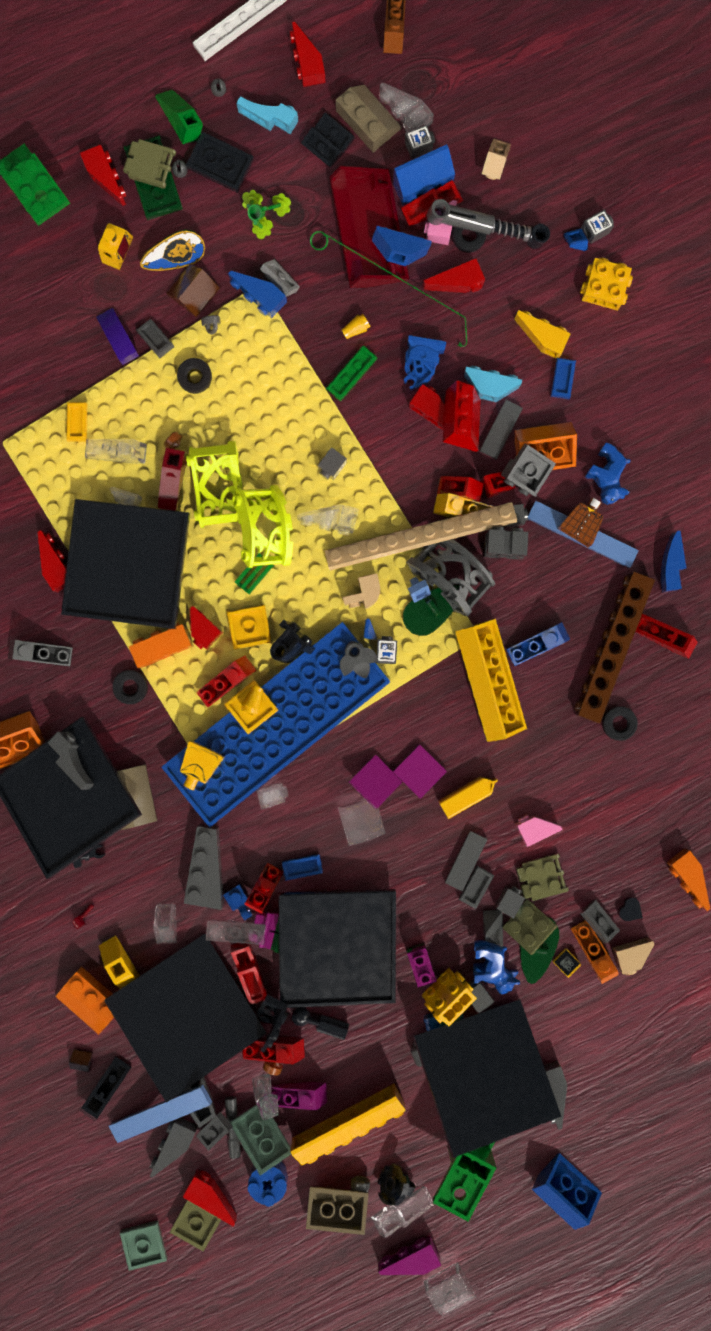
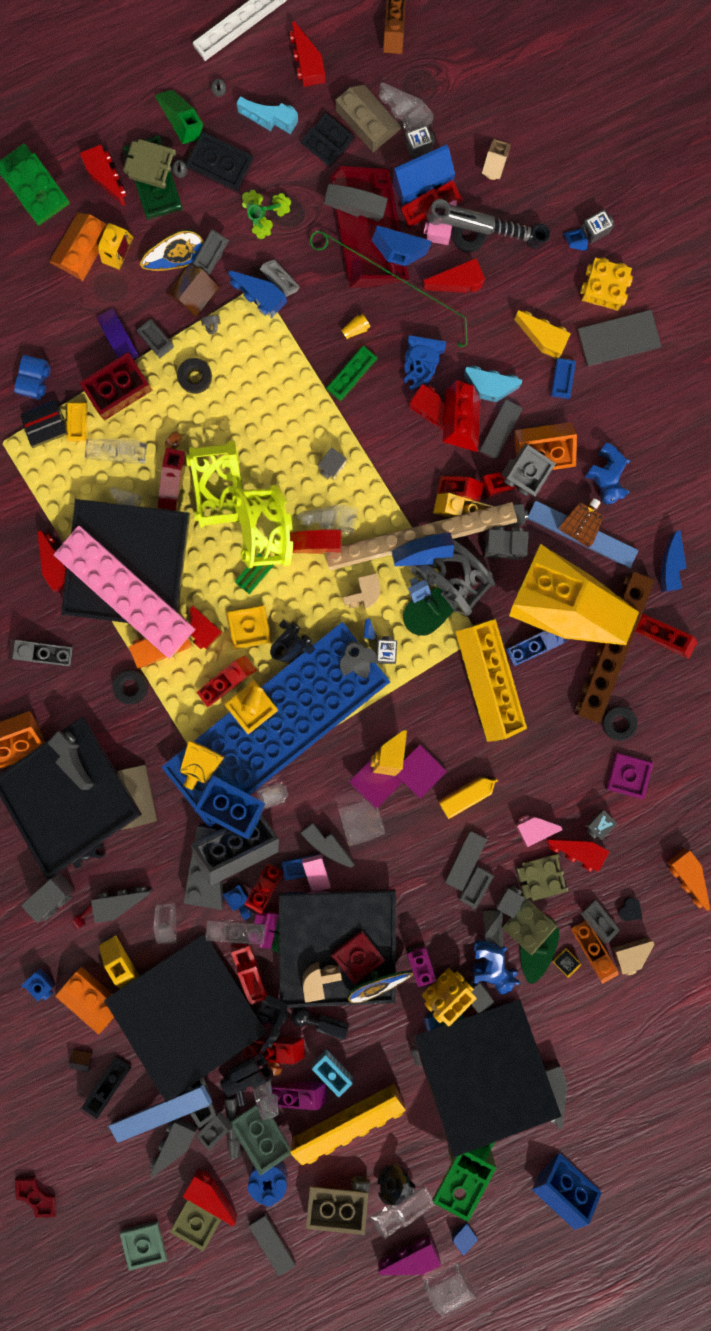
(30, 1192): none -> dark red tile
(32, 377): none -> blue brick
(39, 978): none -> blue brick
(43, 424): none -> black slope
(51, 895): none -> dark grey brick
(79, 246): none -> orange slope
(111, 906): none -> dark grey slope
(116, 386): none -> dark red brick
(124, 592): none -> bright pink plate
(211, 251): none -> dark grey tile
(229, 853): none -> dark grey slope
(230, 807): none -> blue slope
(245, 1075): none -> black piece
(272, 1244): none -> dark grey tile
(315, 977): none -> tan brick
(316, 873): none -> bright pink tile
(317, 541): none -> red slope
(327, 845): none -> dark grey slope
(332, 1072): none -> medium azure brick
(355, 201): none -> dark grey slope
(357, 957): none -> dark red tile
(377, 986): none -> shield
(390, 756): none -> yellow slope
(424, 550): none -> blue slope
(464, 1238): none -> blue slope
(571, 602): none -> yellow wedge
(582, 850): none -> red slope
(600, 825): none -> dark grey brick
(619, 338): none -> dark grey tile
(629, 775): none -> magenta tile

